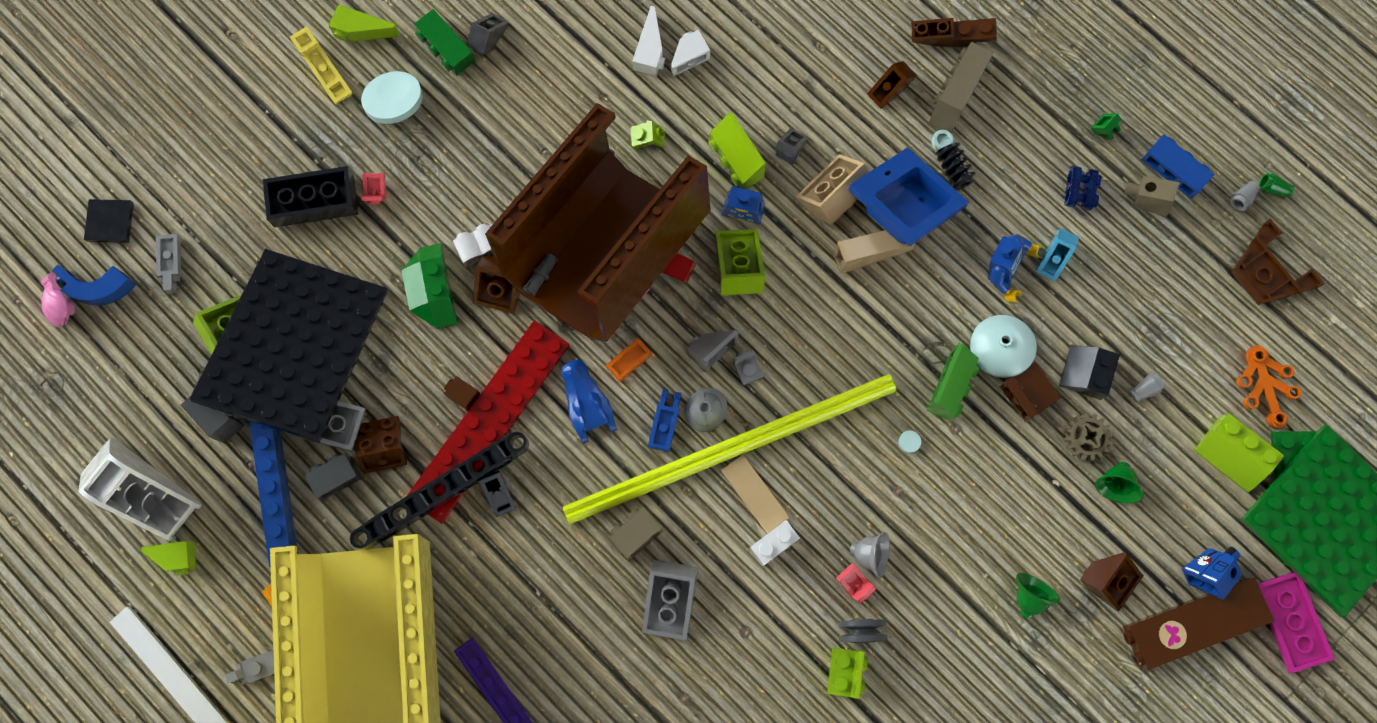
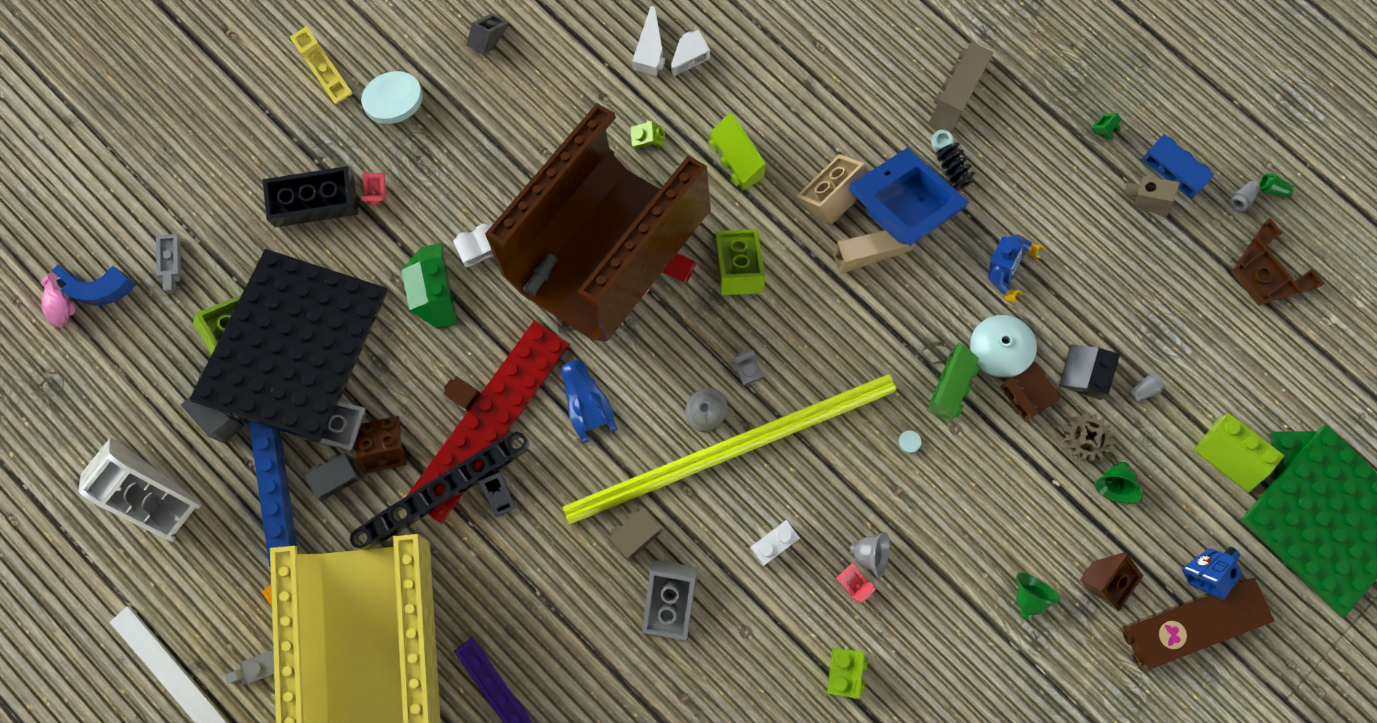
(108, 221): black tile -> none
(173, 557): lime slope -> none
(359, 26): lime slope -> none
(444, 42): green brick -> none
(492, 288): reddish brown slope -> none
(629, 360): orange tile -> none
(664, 423): blue hinge -> none
(712, 347): light grey slope -> none
(744, 205): blue torso -> none
(754, 494): tan piece -> none
(790, 145): flat silver slope -> none
(862, 631): dark grey wheel -> none
(892, 83): reddish brown slope -> none
(953, 33): reddish brown slope -> none
(1057, 254): medium azure slope -> none
(1091, 182): clear blue brick -> none
(1267, 383): orange plant -> none
(1295, 623): dark pink plate -> none

